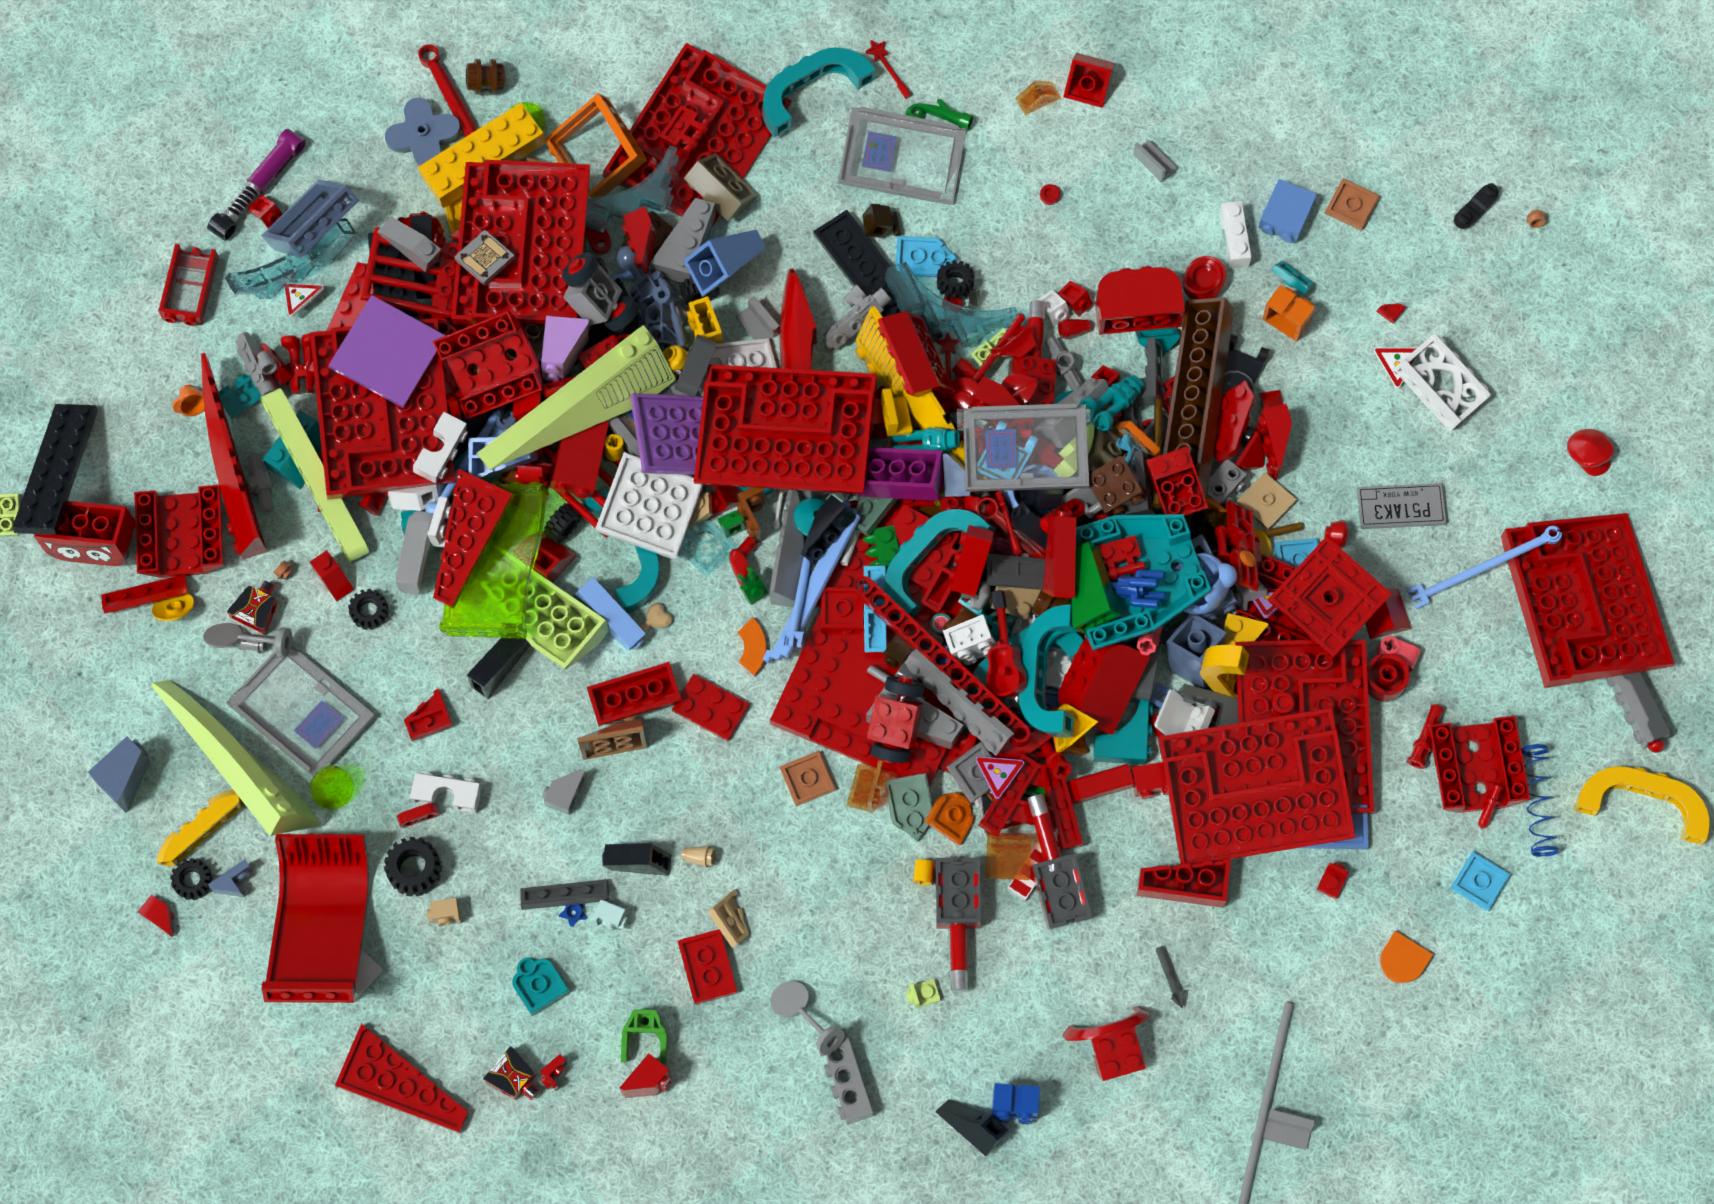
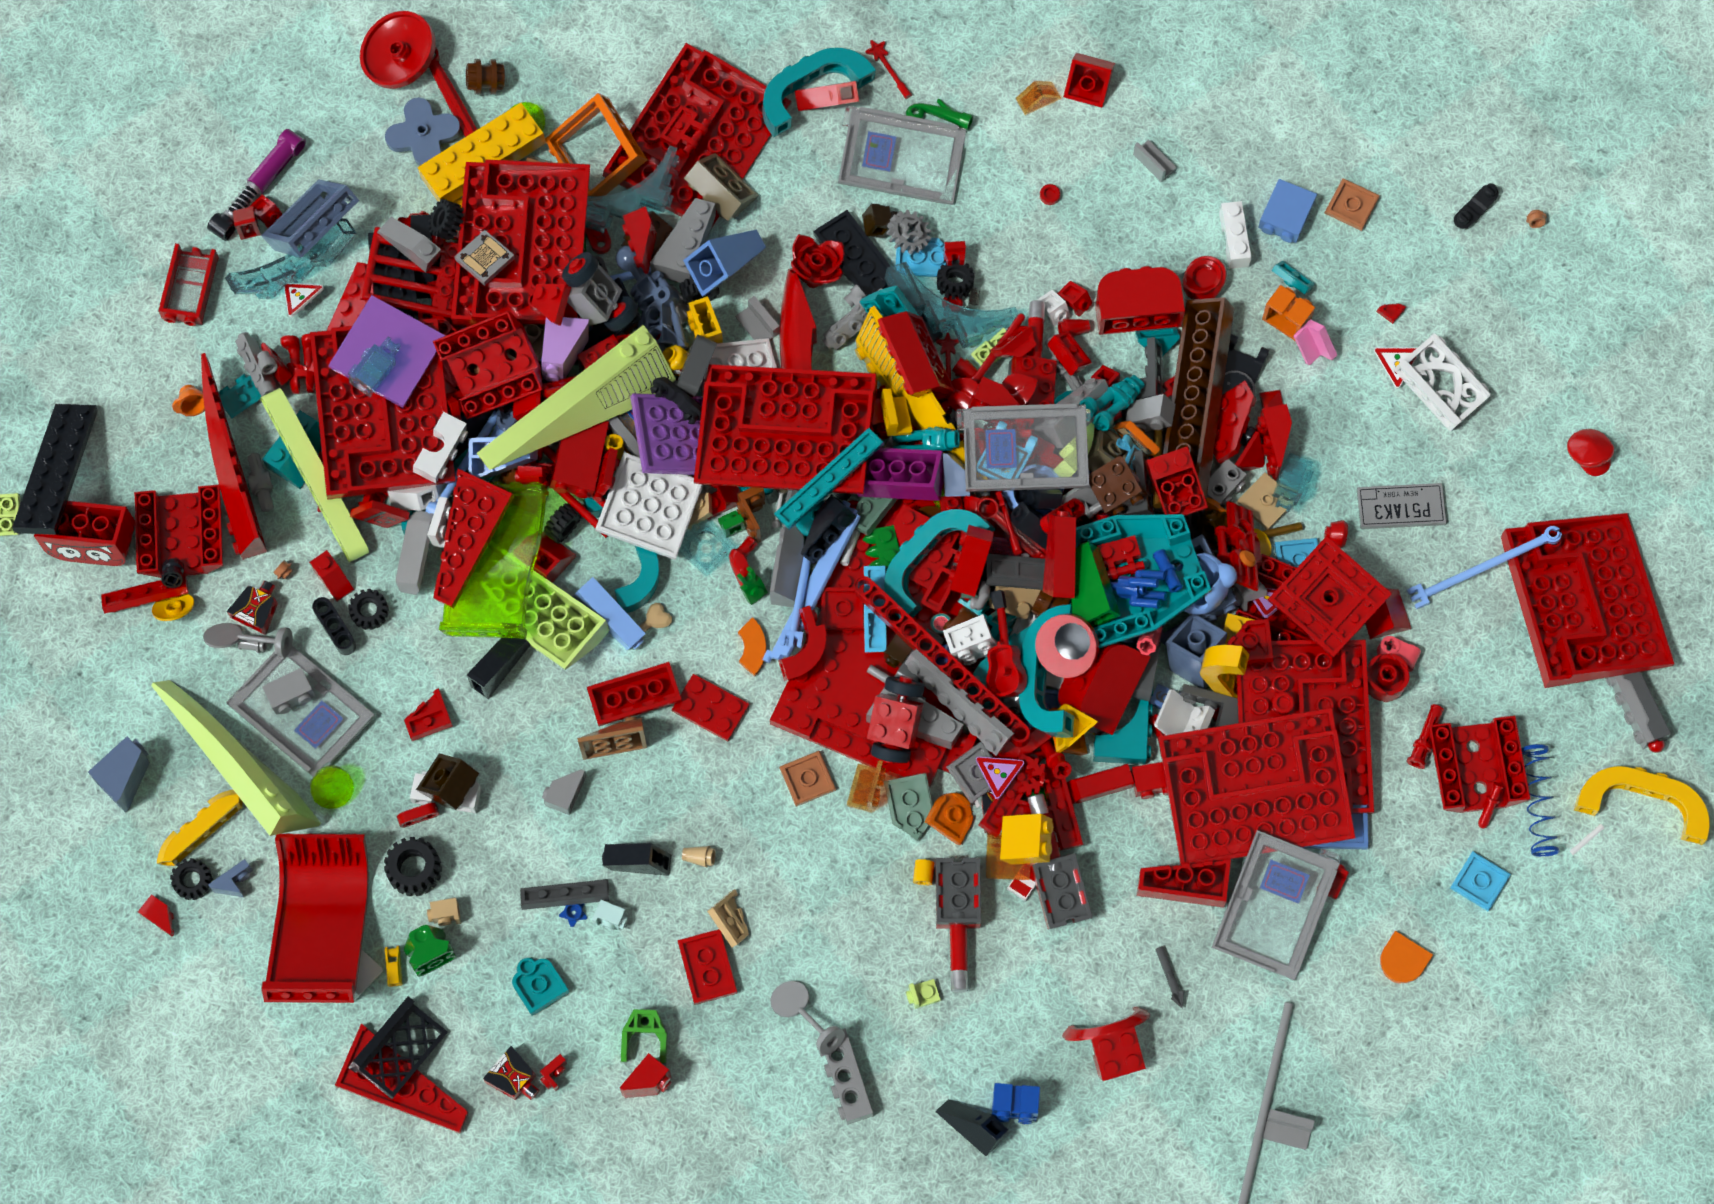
(172, 573): none -> black wheel
(246, 223): none -> red slope
(288, 691): none -> light grey brick
(330, 617): none -> black beam
(373, 367): none -> clear light blue brick
(379, 514): none -> red tile
(388, 1031): none -> black fence
(393, 969): none -> yellow bar
(397, 49): none -> red dish
(428, 949): none -> green piece
(445, 219): none -> black tyre
(448, 781): none -> dark brown slope
(551, 300): none -> red wing
(605, 475): none -> red plate
(672, 392): none -> black piece
(812, 649): none -> red arch
(815, 262): none -> red brick
(827, 95): none -> slope
(829, 478): none -> teal tile
(888, 302): none -> teal slope
(916, 239): none -> light grey gear
(954, 251): none -> red tile
(1026, 839): none -> yellow brick
(1037, 771): none -> red animal
(1067, 645): none -> piece
(1068, 352): none -> red slope
(1151, 413): none -> light grey brick
(1165, 565): none -> blue pin
(1256, 640): none -> red plate
(1276, 905): none -> clear door
(1292, 481): none -> clear light blue brick
(1314, 341): none -> bright pink panel
(1583, 842): none -> white piece

